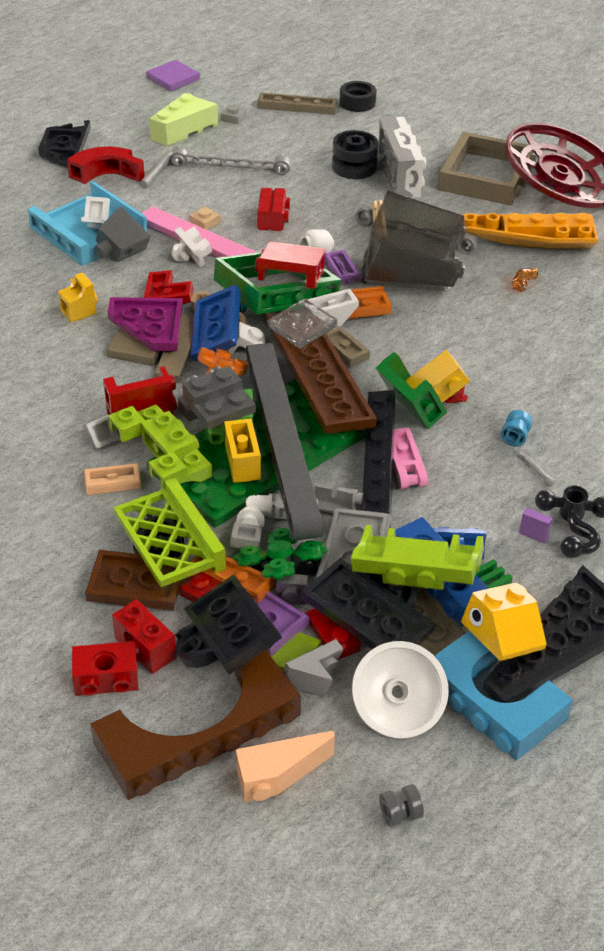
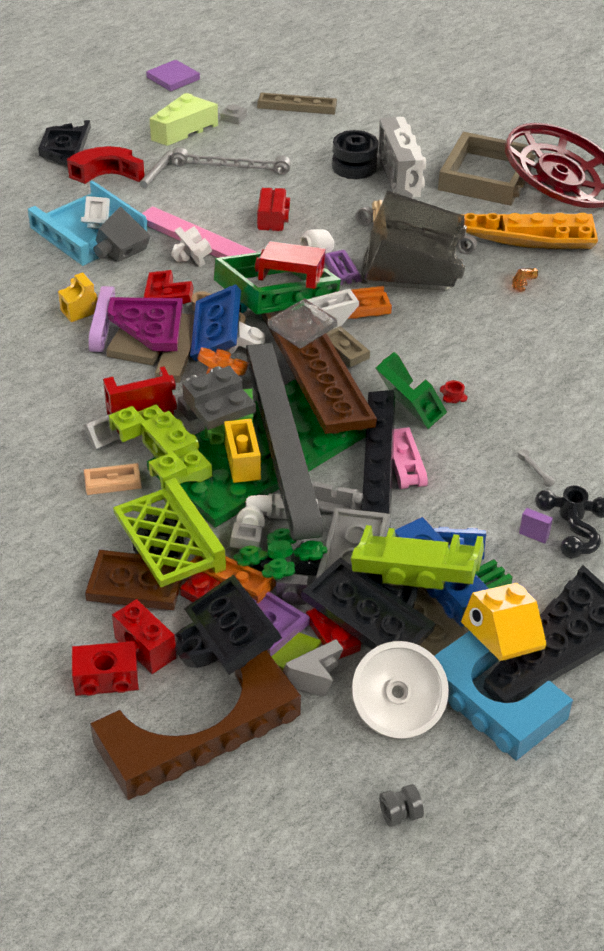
(100, 321): none -> lavender beam
(205, 218): tan plate -> none
(277, 765): light nougat slope -> none
(357, 96): black tyre -> none
(443, 374): yellow brick -> none
(516, 428): dark azure wheel -> none

